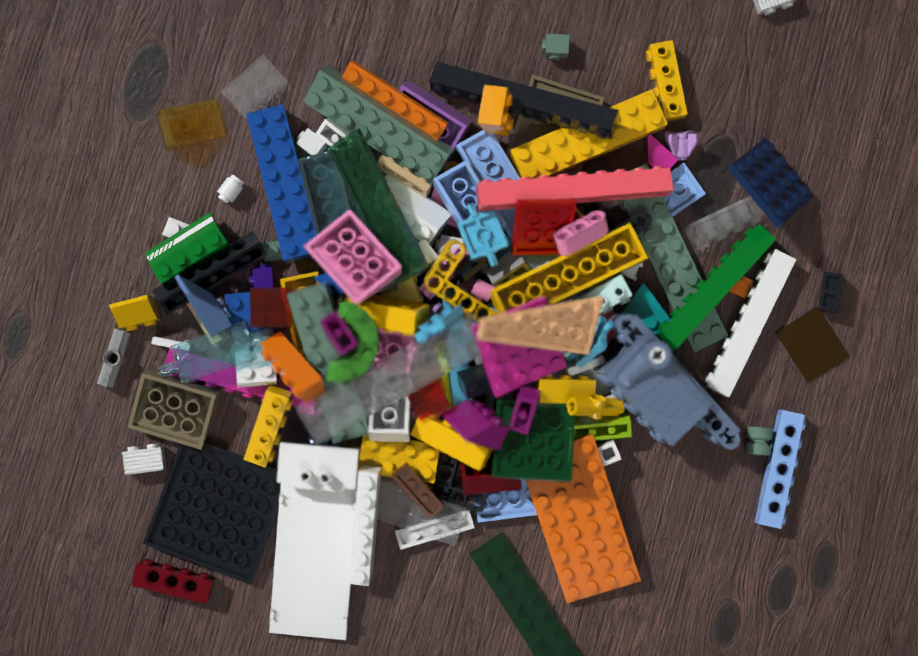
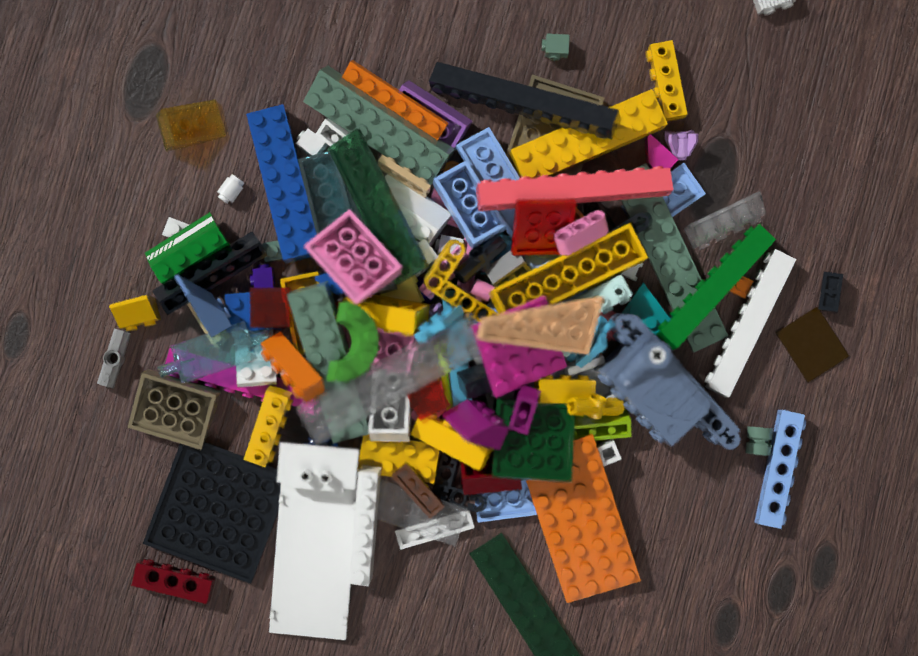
(144, 460): white brick -> none
(163, 342): white tile -> none
(255, 86): clear plate -> none
(337, 333): magenta slope -> none
(482, 234): medium azure plate -> none
(494, 110): light orange brick -> none
(771, 182): dark blue plate -> none

